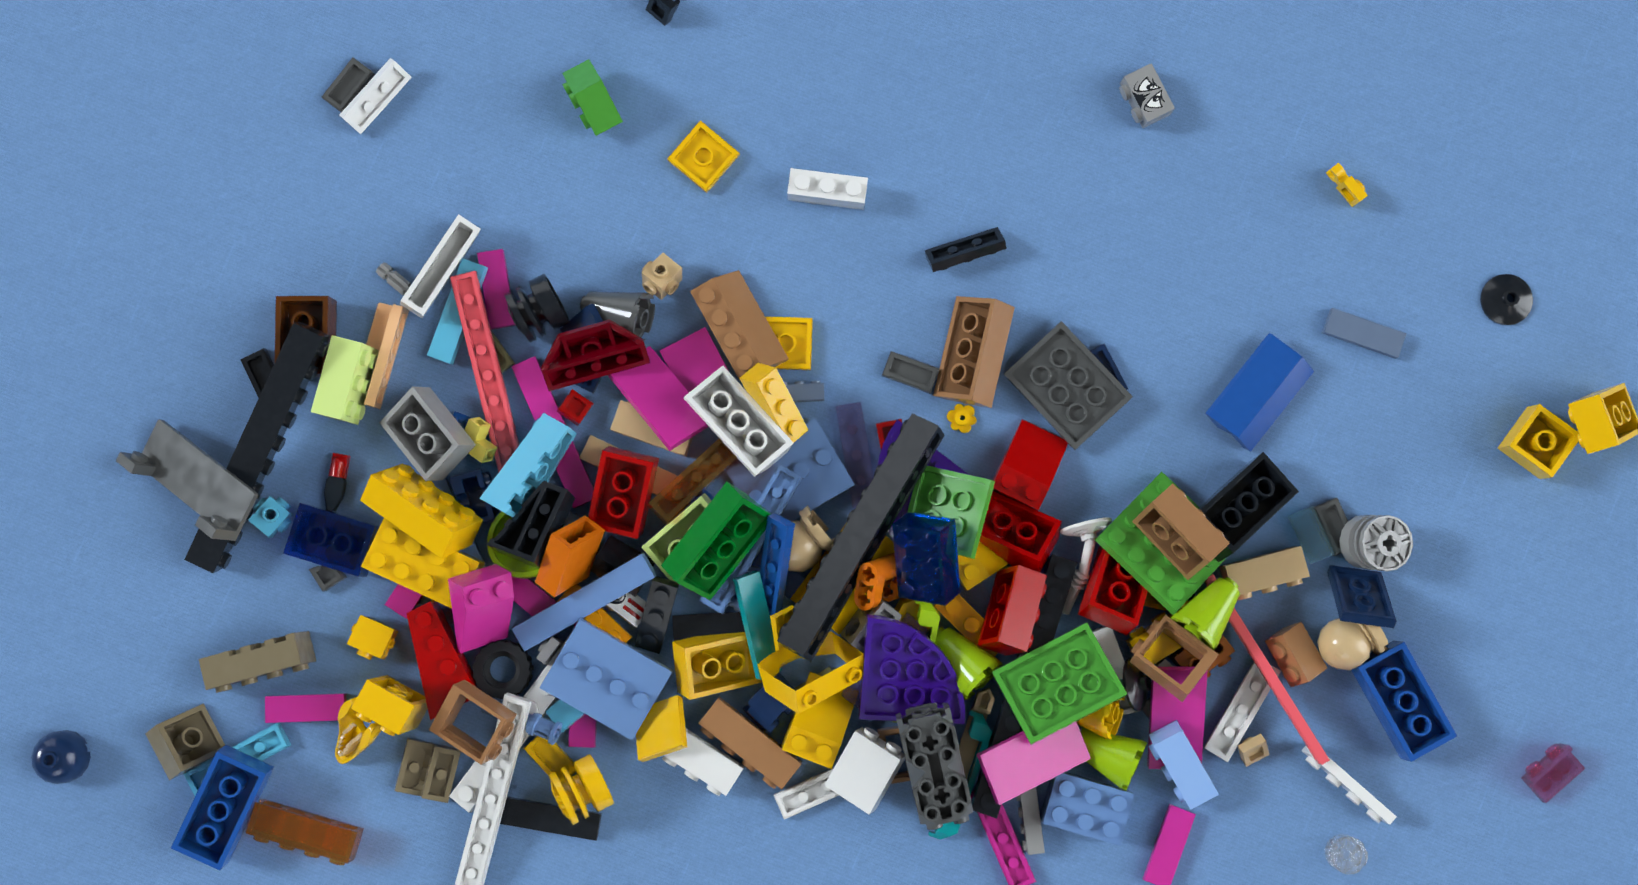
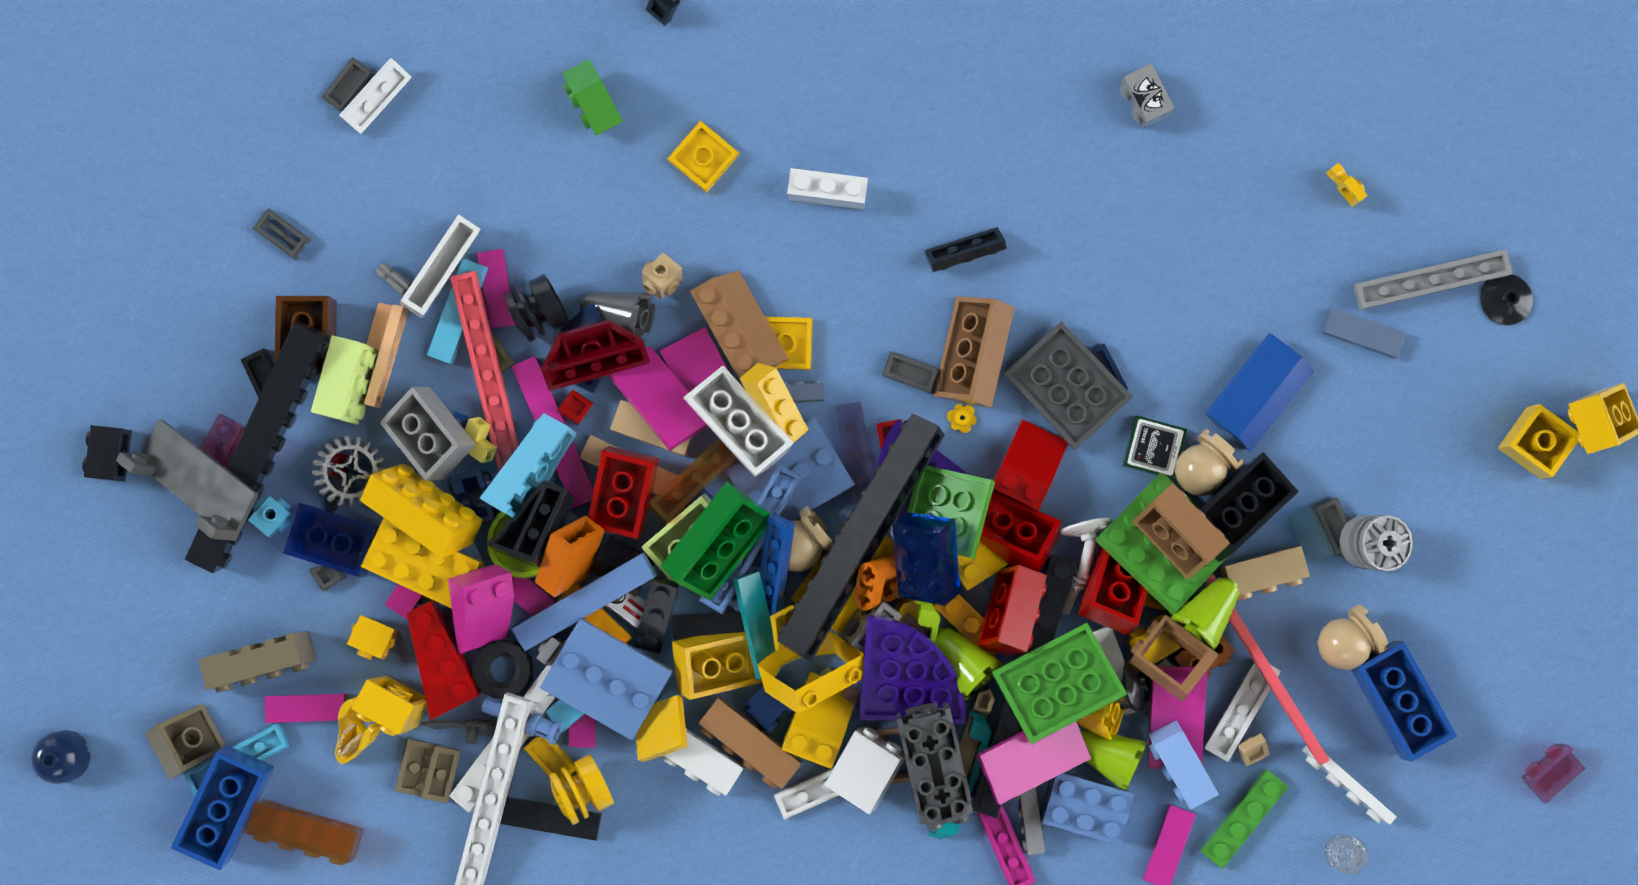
(102, 451): none -> black brick
(222, 439): none -> clear pink bracket
(298, 246): none -> dark grey tile
(351, 459): none -> light grey gear
(444, 727): medium nougat window -> none
(473, 727): none -> dark grey piece
(1154, 447): none -> tile
(1205, 466): none -> tan tile
(1244, 818): none -> bright green plate
(1296, 654): medium nougat brick -> none
(1361, 596): dark blue tile -> none
(1432, 279): none -> light grey plate

